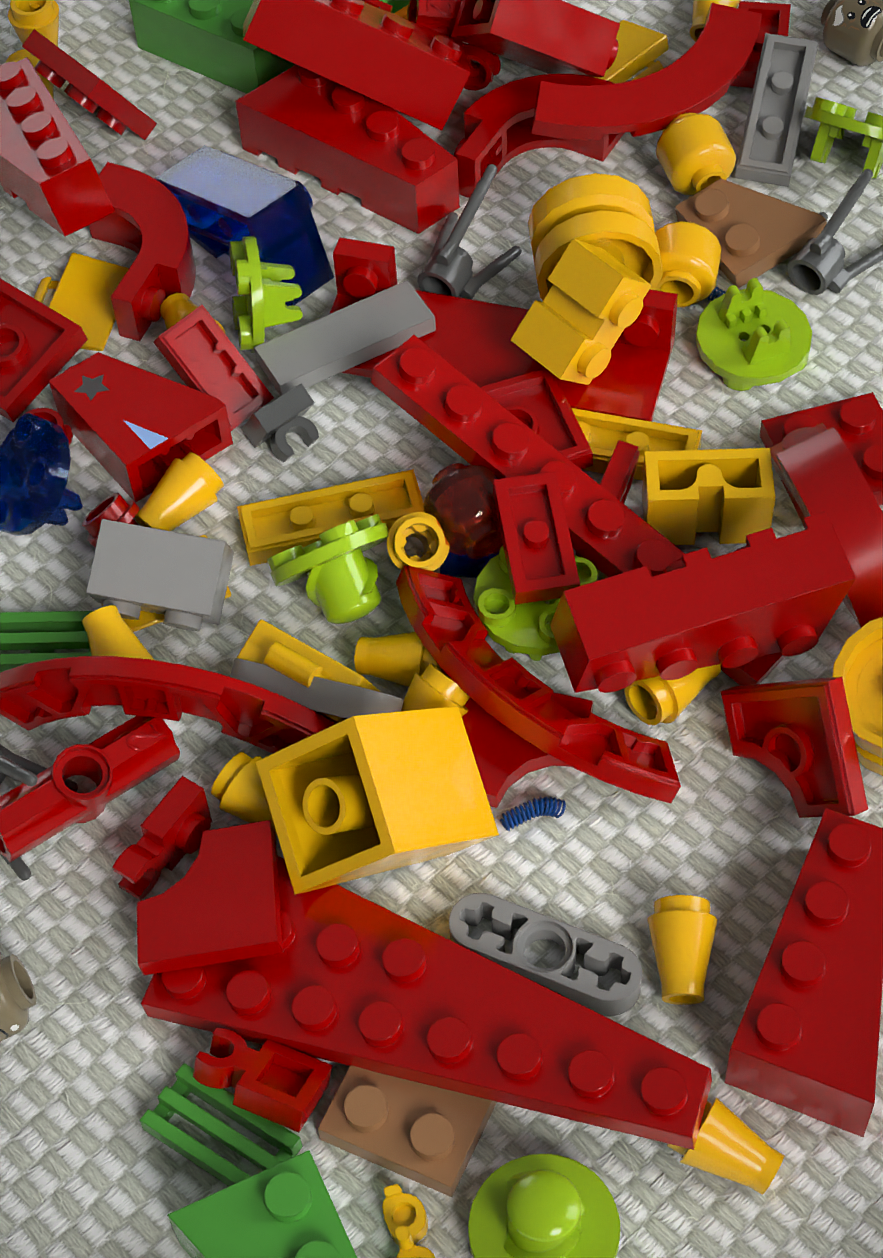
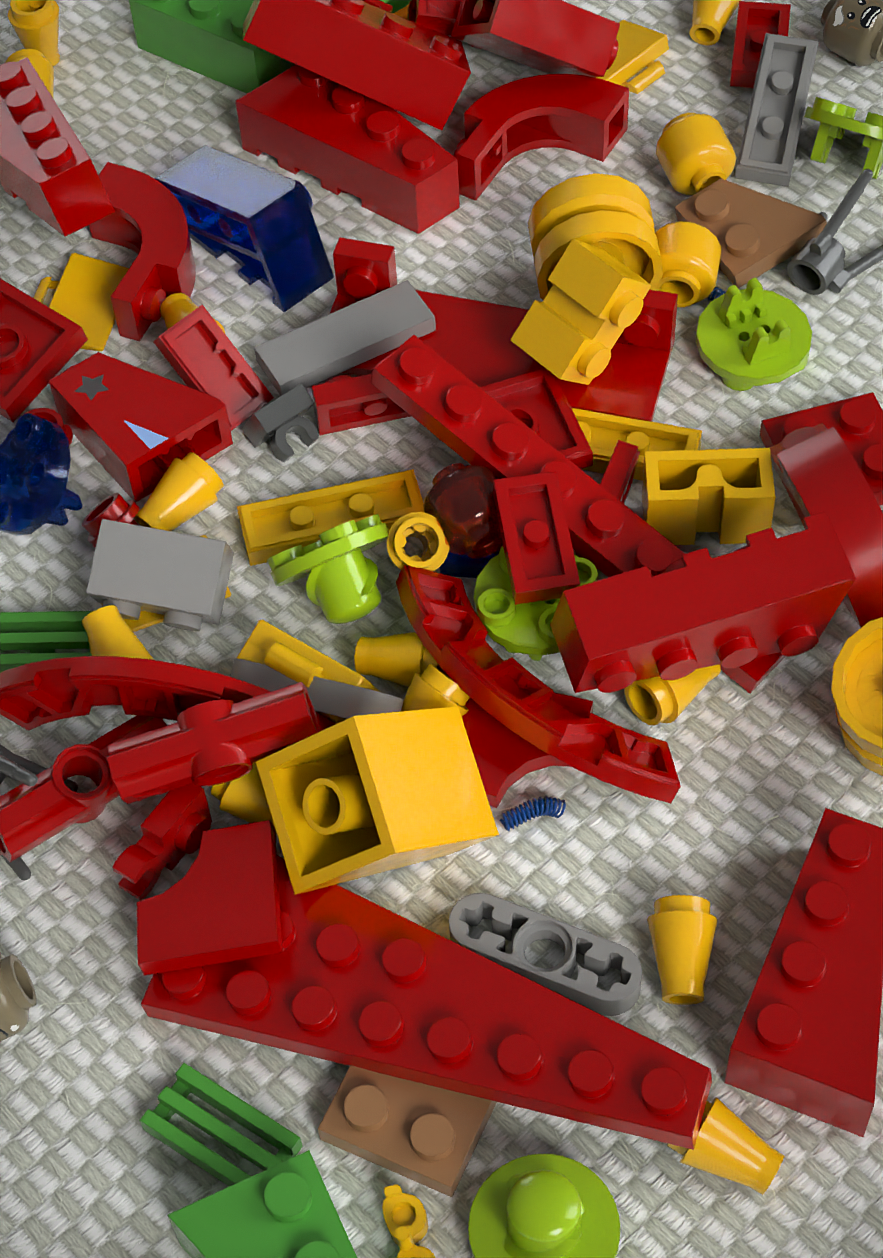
(87, 87): red plate -> none
(211, 743): none -> red piece
(261, 292): lime plate -> none
(267, 1082): red plate -> none
(352, 403): none -> red plate
(449, 265): dark grey plant -> none
(481, 73): red plate -> none
(657, 99): red tile -> none
(803, 737): red tile -> none

